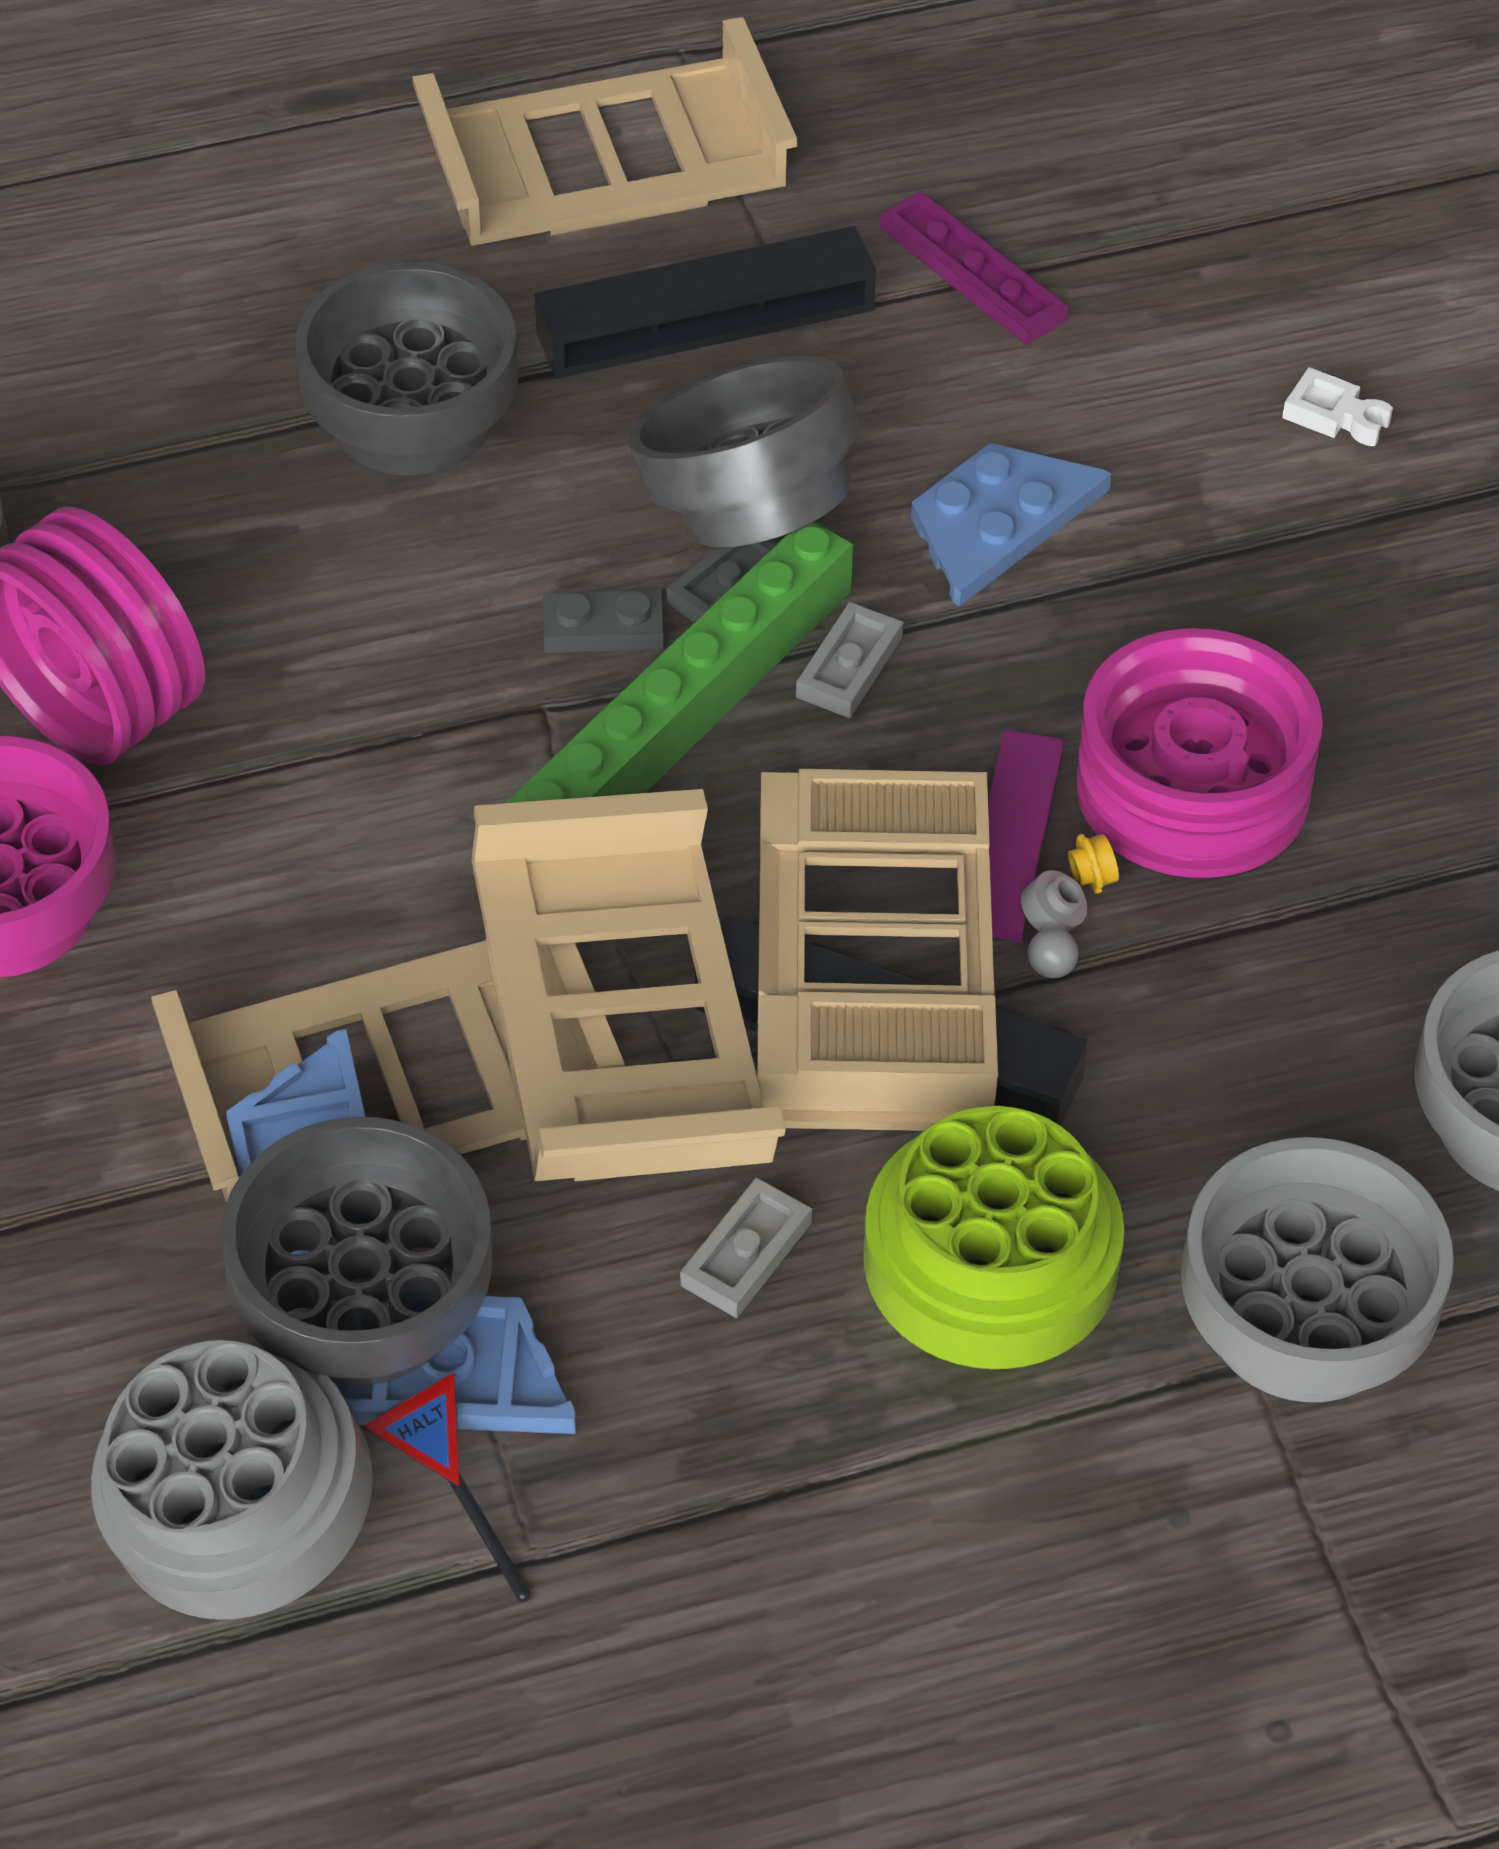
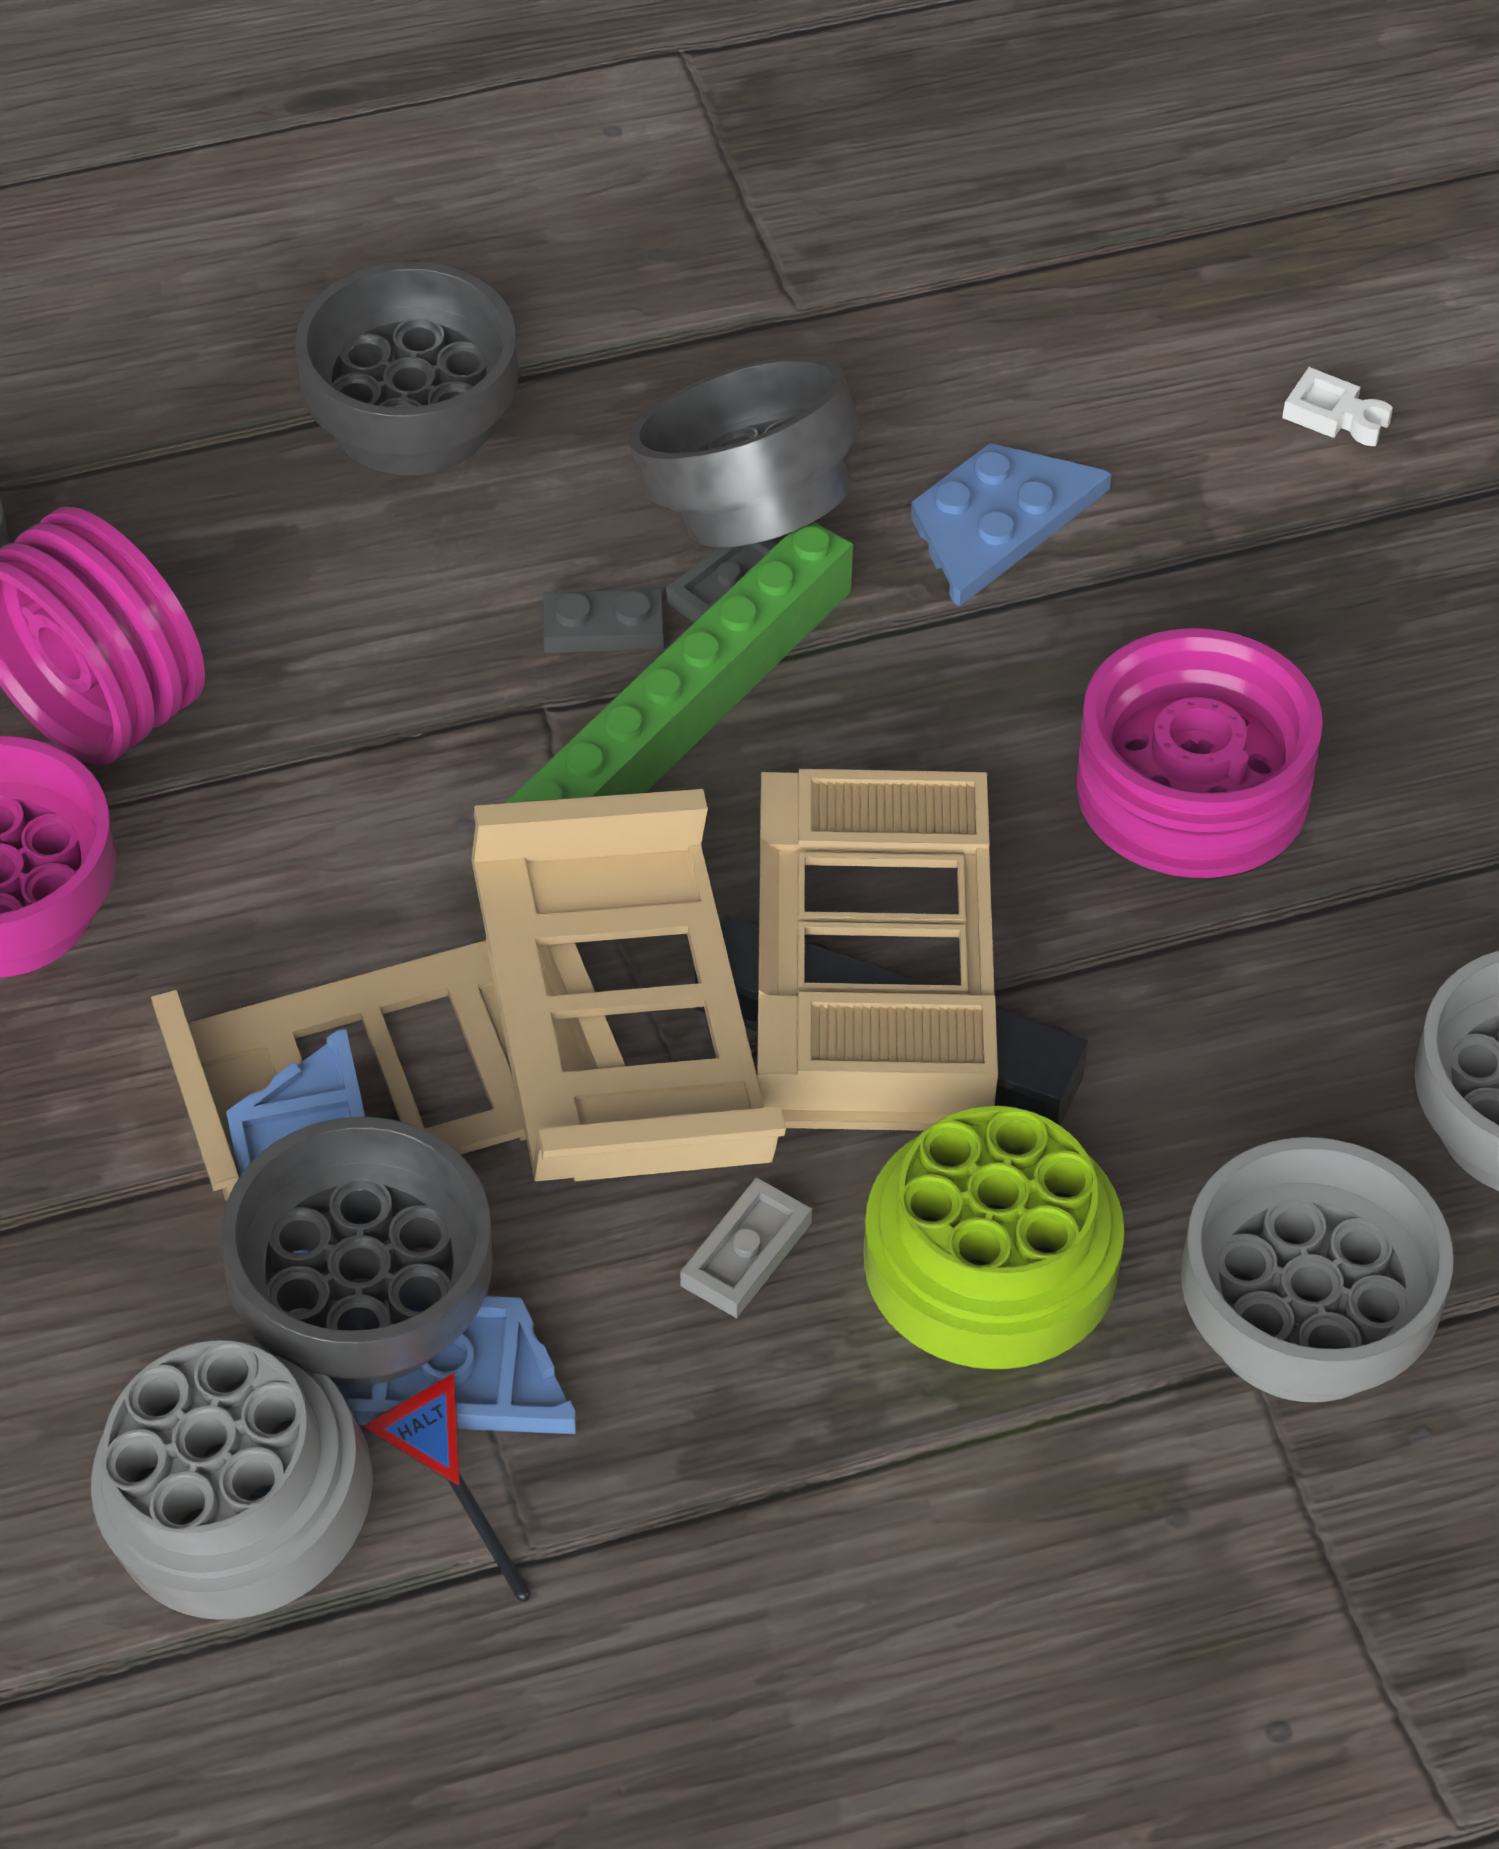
(704, 302): black brick -> none
(715, 113): tan piece -> none
(849, 660): light grey plate -> none
(974, 267): magenta tile -> none
(1018, 823): magenta tile -> none
(1054, 908): light grey plate -> none
(1093, 862): yellow plate -> none

